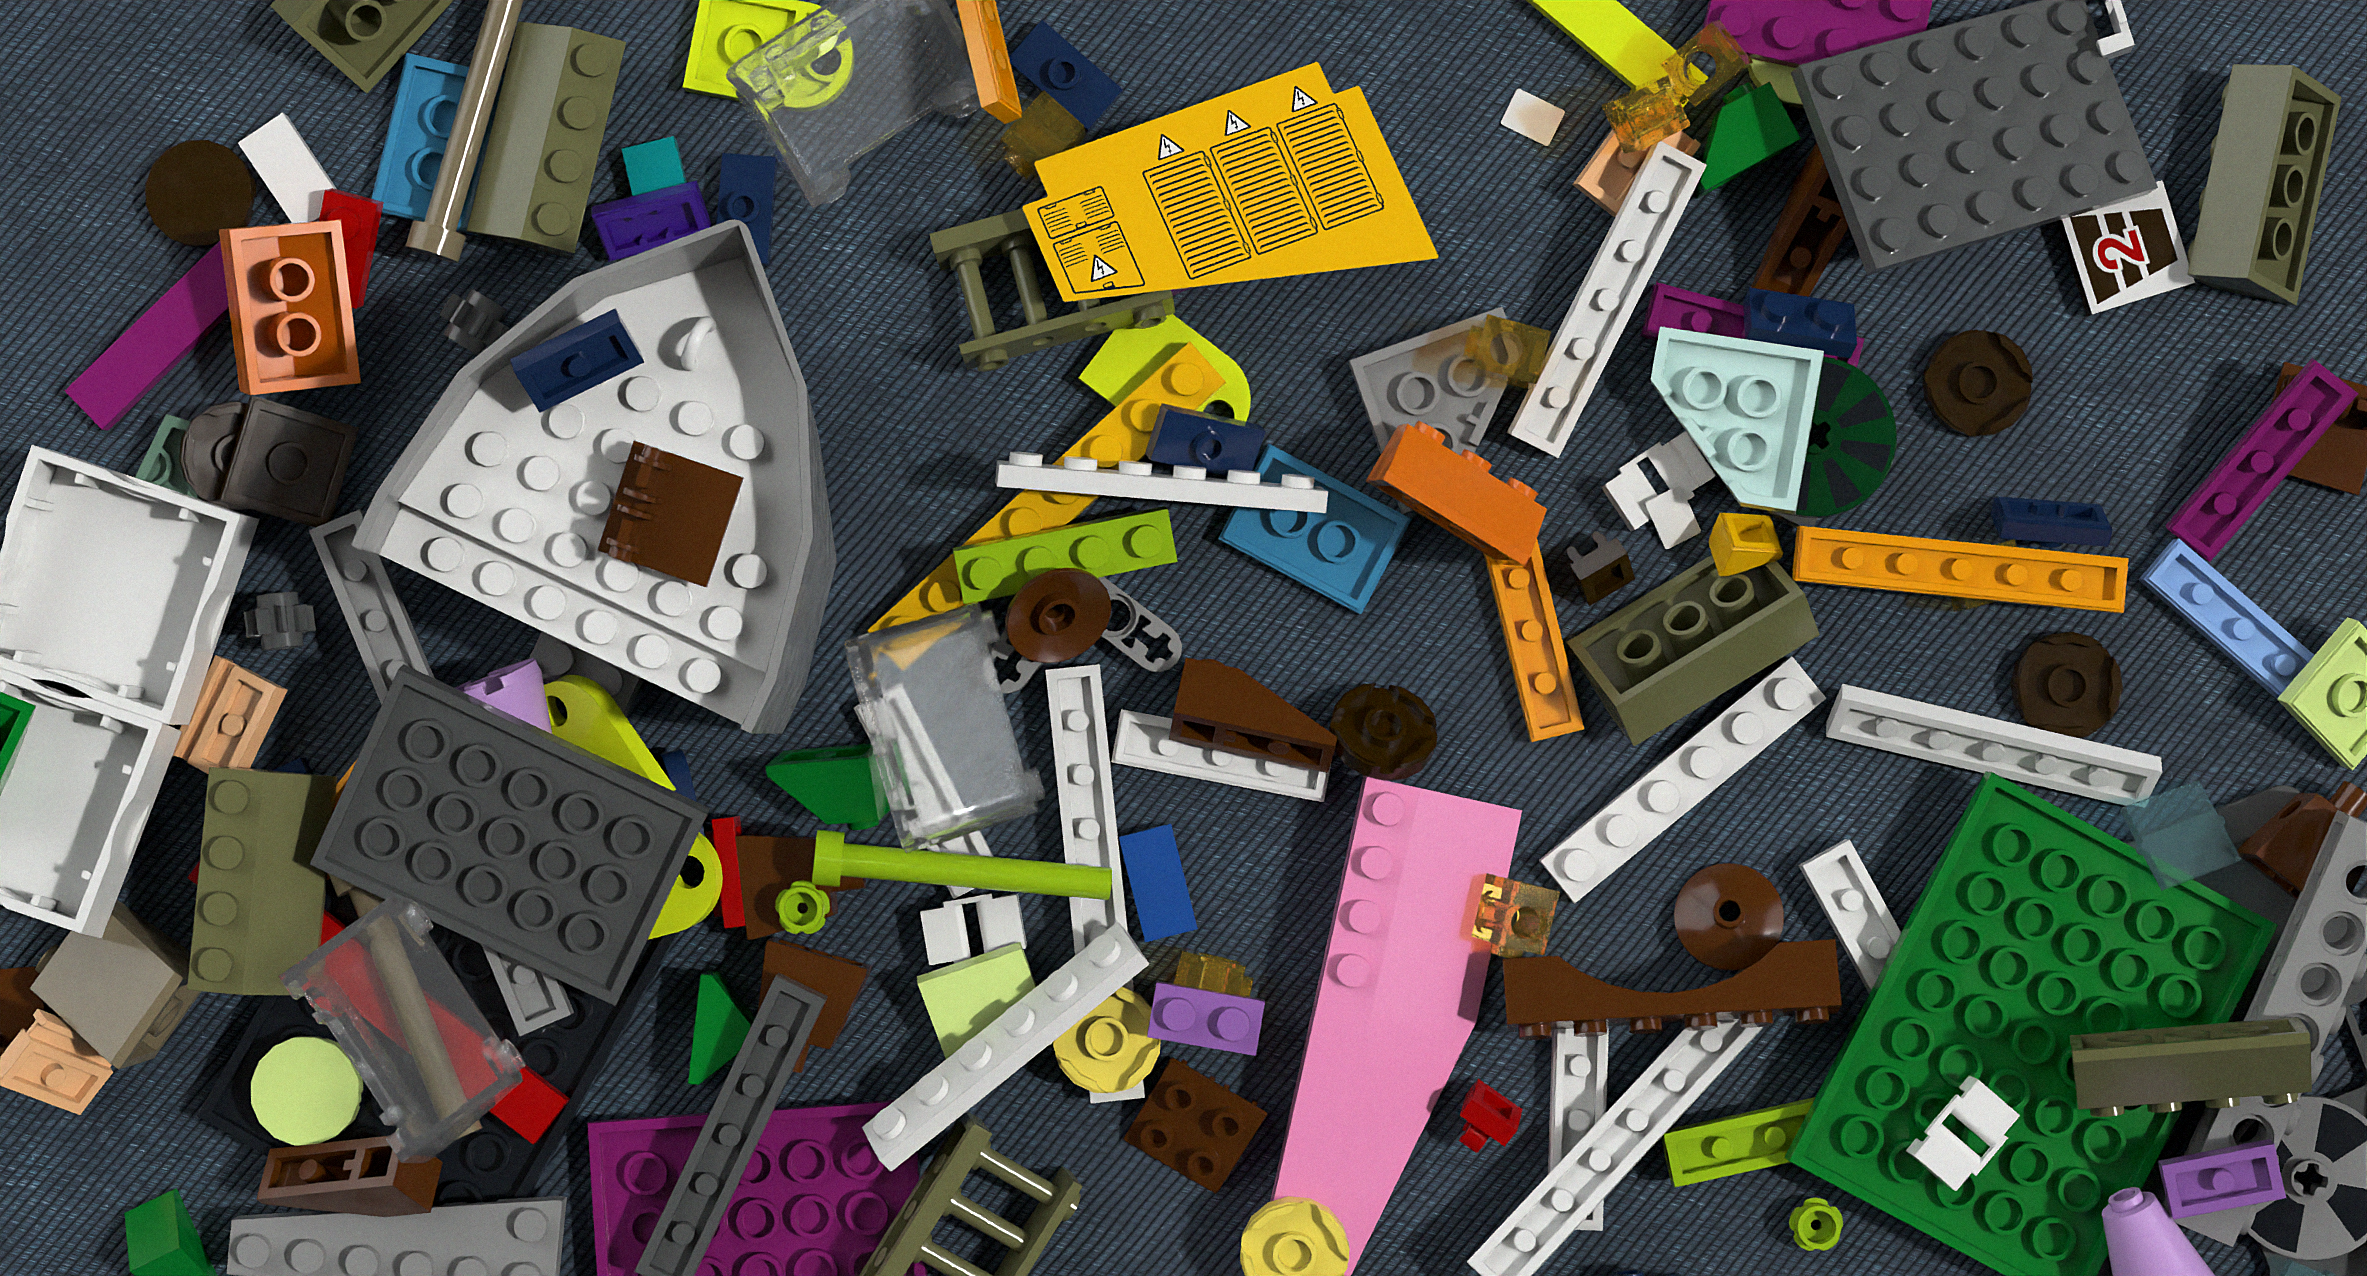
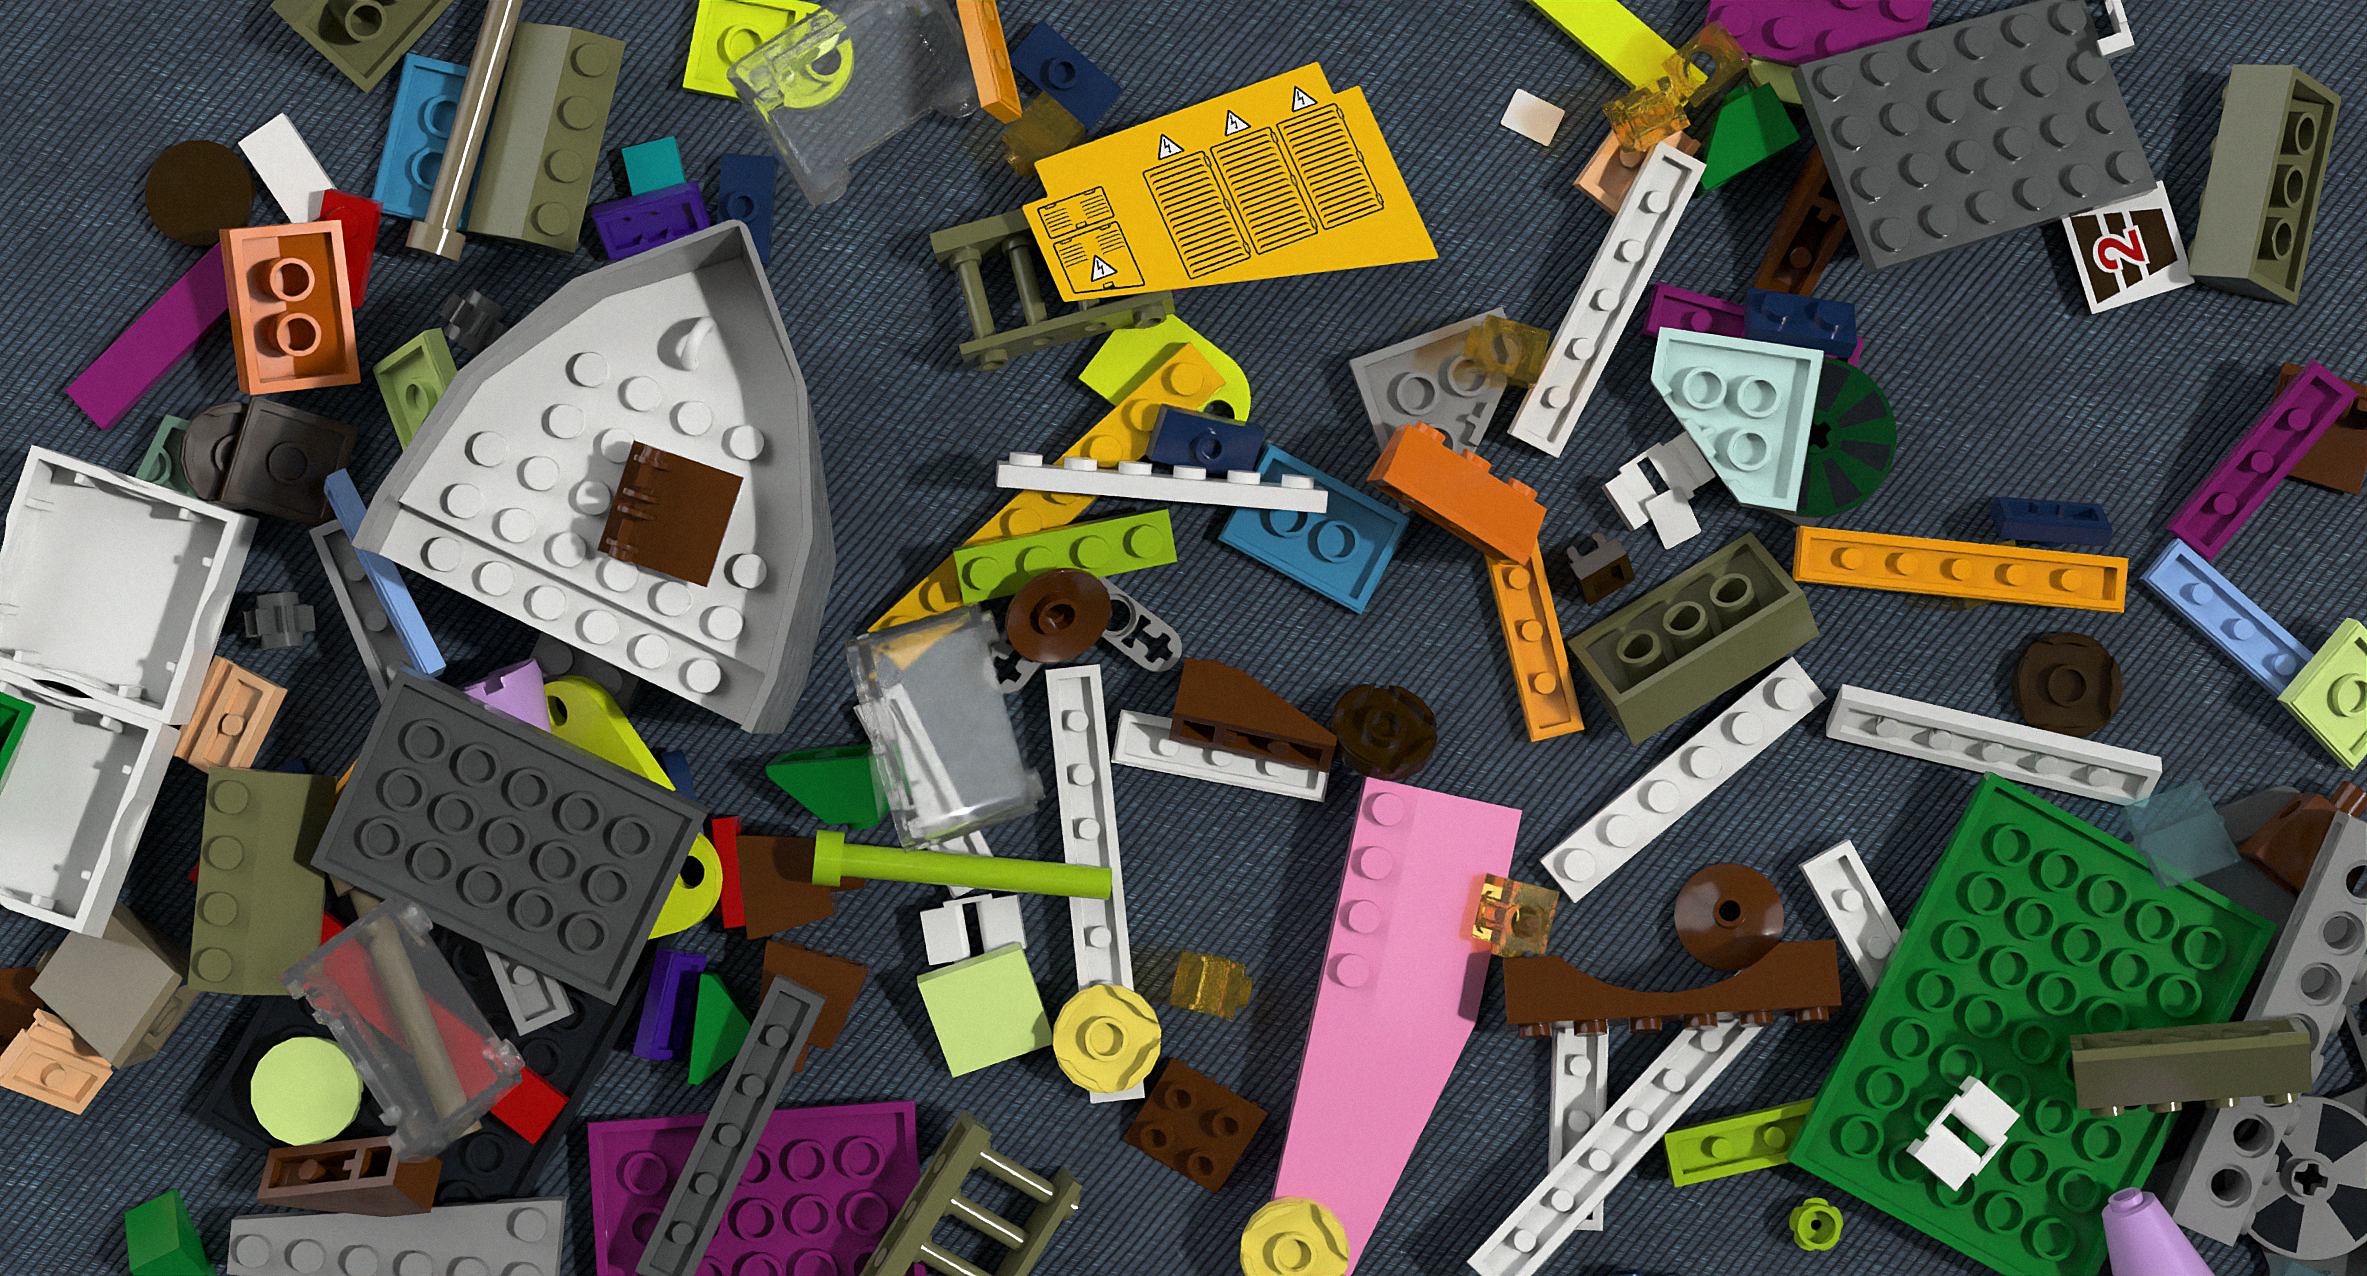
(385, 579): none -> light blue tile
(415, 381): none -> yellowish green tile
(577, 360): dark blue plate -> none
(669, 1004): none -> dark purple plate
(787, 907): lime plate -> none
(1004, 1046): white plate -> none
(1158, 882): blue tile -> none
(1206, 1018): medium lavender plate -> none
(1488, 1116): red tile -> none
(1743, 542): yellow slope -> none
(1977, 383): dark brown tile -> none
(2222, 1179): medium lavender plate -> none

